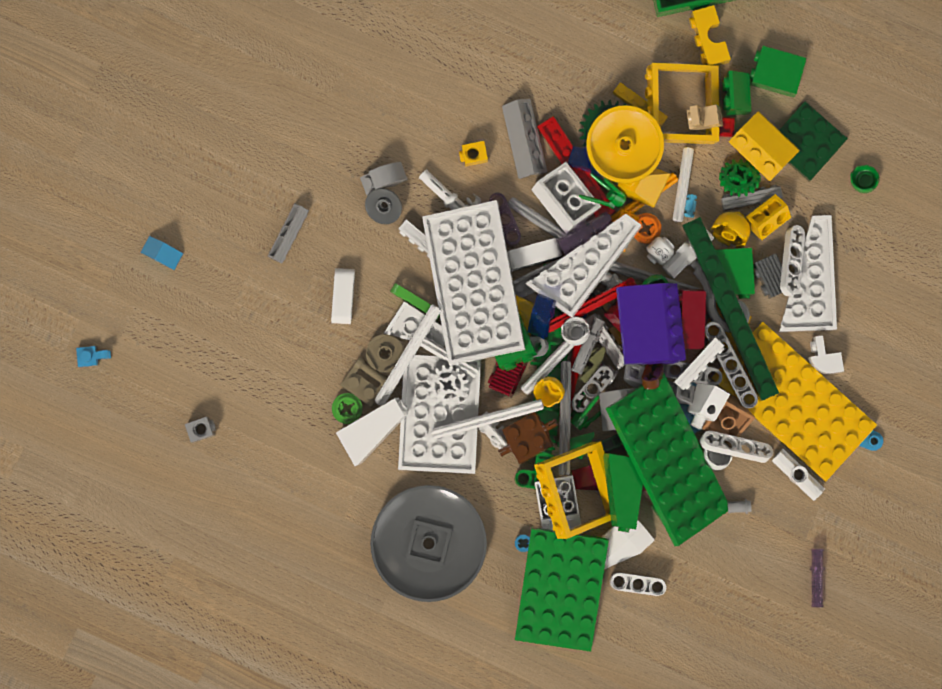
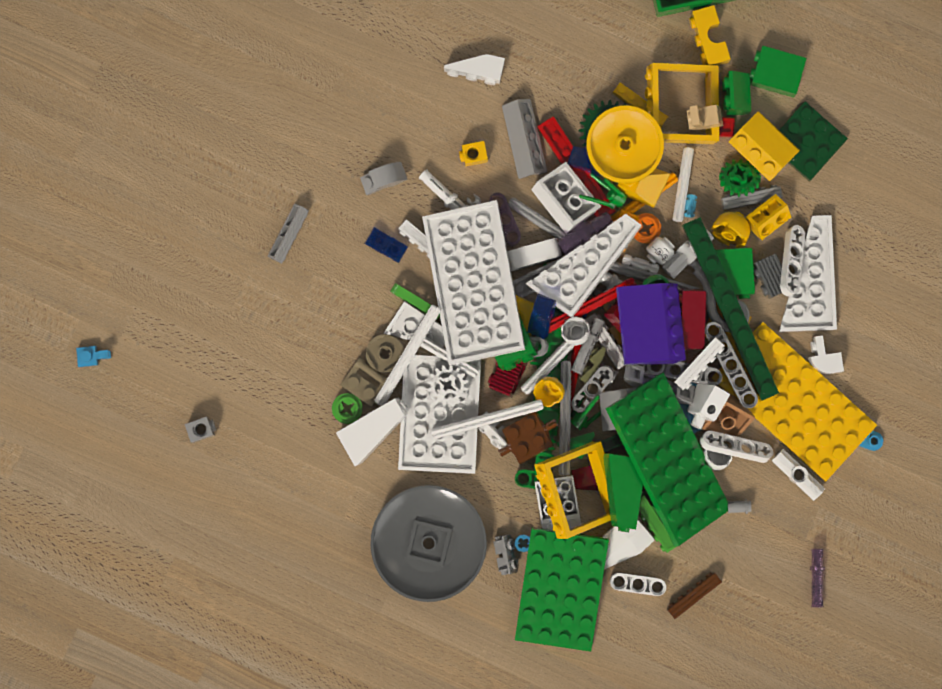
(162, 252): dark azure slope -> none
(343, 296): white beam -> none
(378, 211): dark grey dish -> none
(386, 245): none -> clear blue slope
(481, 67): none -> white slope
(508, 563): none -> light grey hinge
(640, 264): none -> white axle
(652, 376): reddish brown beam -> none
(655, 525): none -> bright green piece
(694, 595): none -> reddish brown piece
(864, 179): green hair -> none

